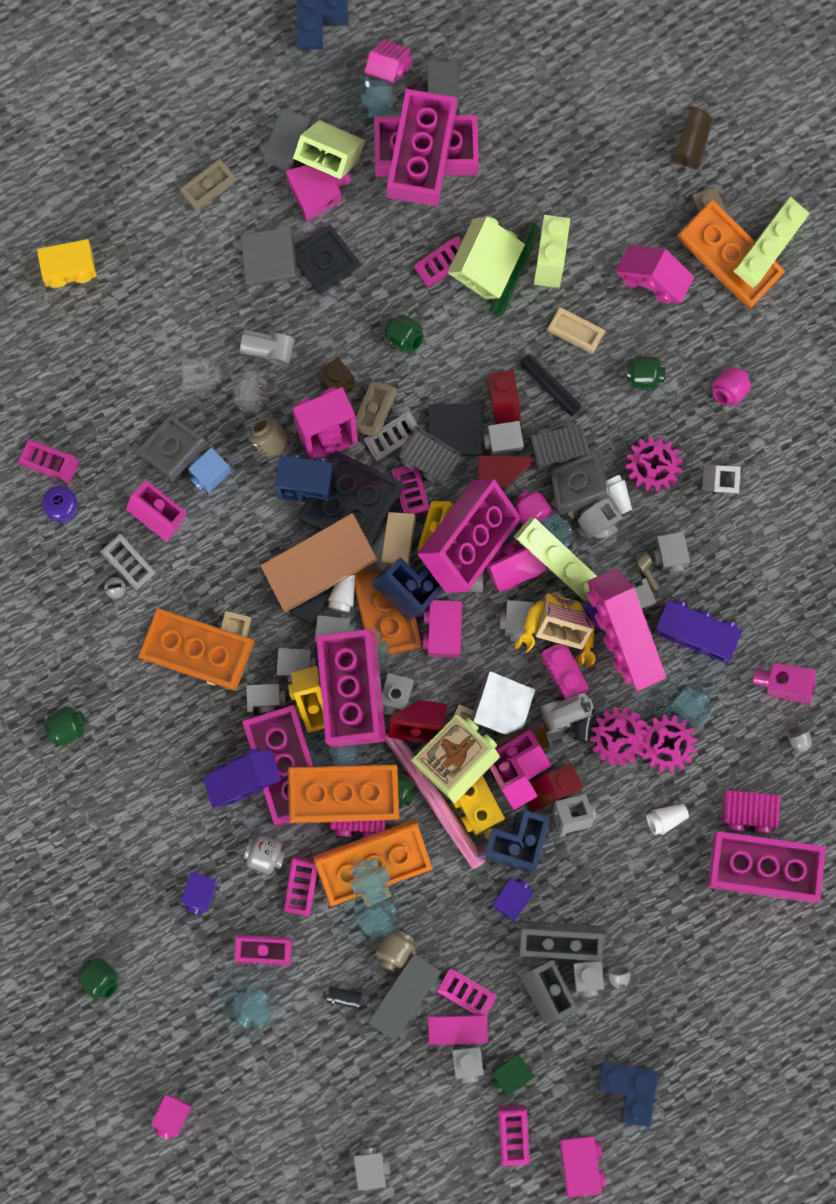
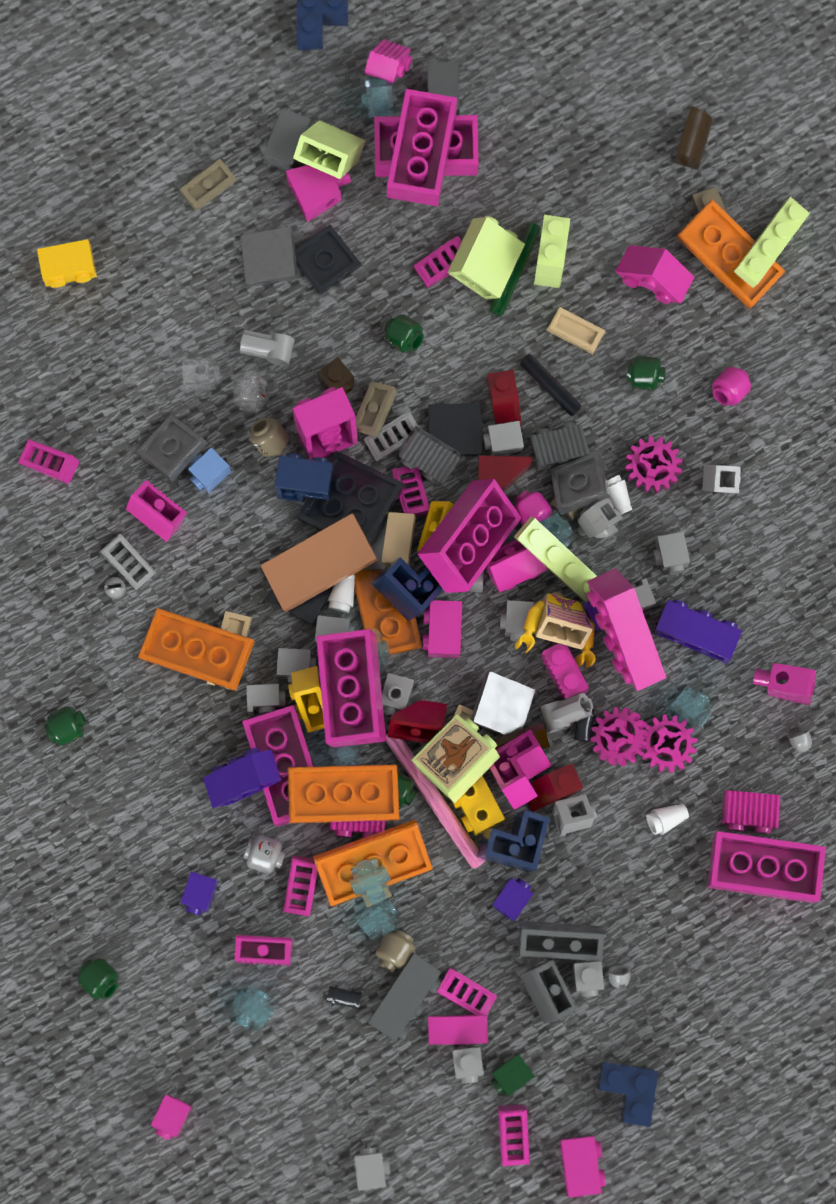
(64, 511): dark purple head -> none
(643, 564): dark tan hand -> none

